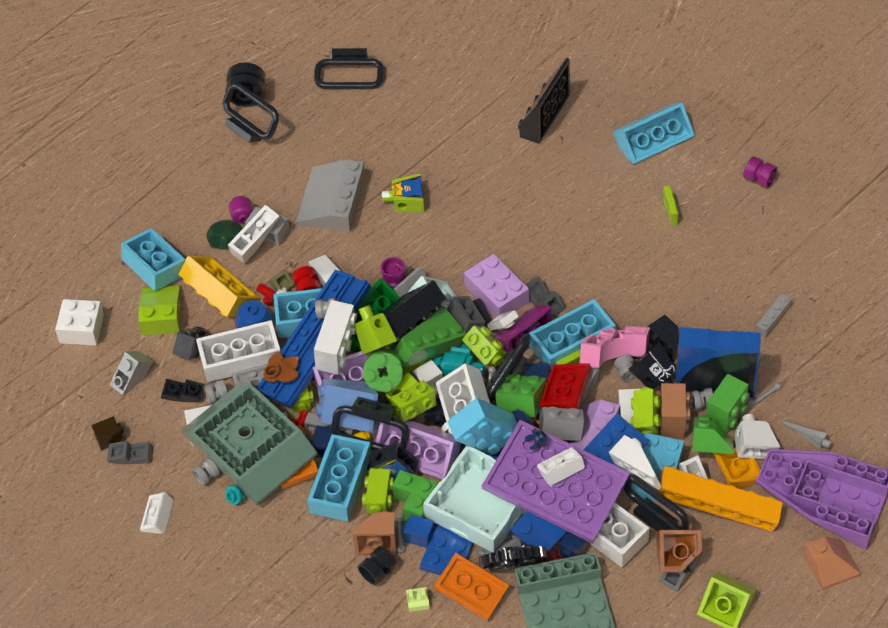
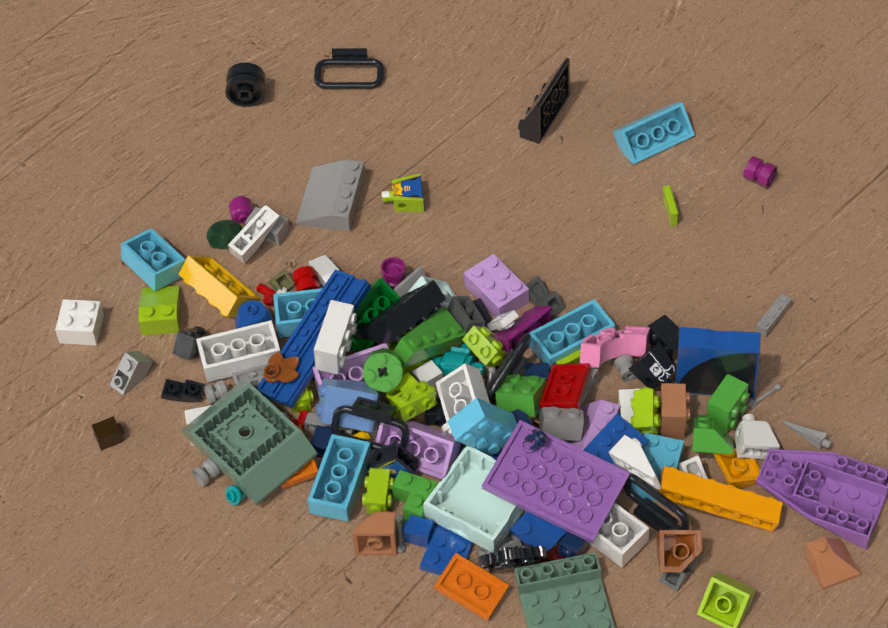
(129, 454): dark grey slope -> none
(157, 513): white slope -> none
(243, 126): black bar -> none
(321, 307): light grey wheel -> none
(373, 331): lime torso -> none
(373, 568): black wheel -> none
(417, 599): yellowish green tile -> none
(561, 466): white slope -> none
(700, 399): light grey wheel -> none

